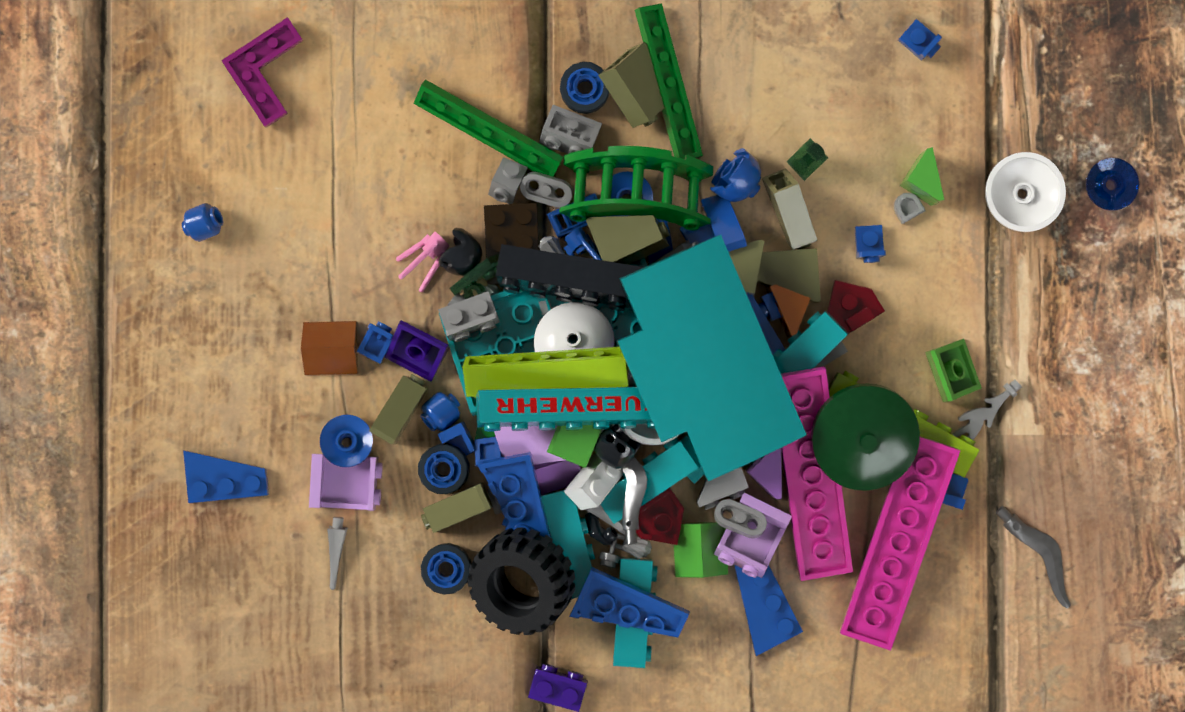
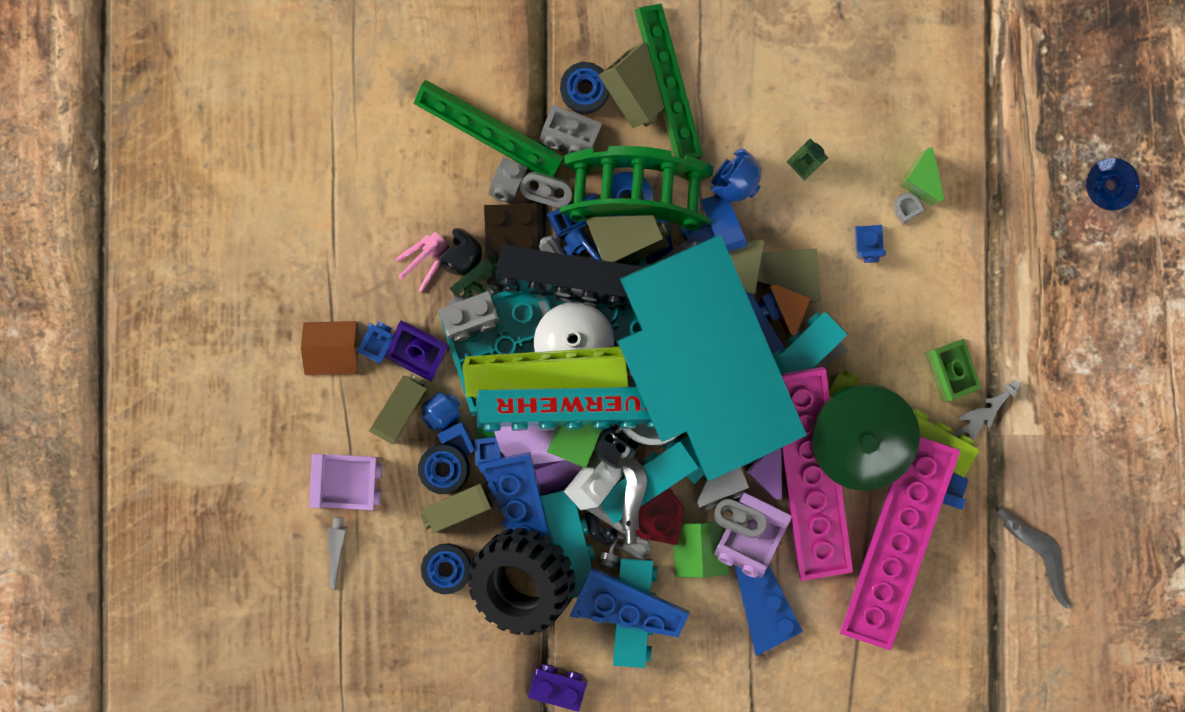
(202, 222): blue head -> none
(221, 479): blue wing -> none
(247, 61): magenta plate -> none
(346, 427): blue dish -> none
(790, 209): slope -> none
(853, 305): dark red plate -> none
(920, 40): blue bracket -> none
(1043, 189): white dish -> none

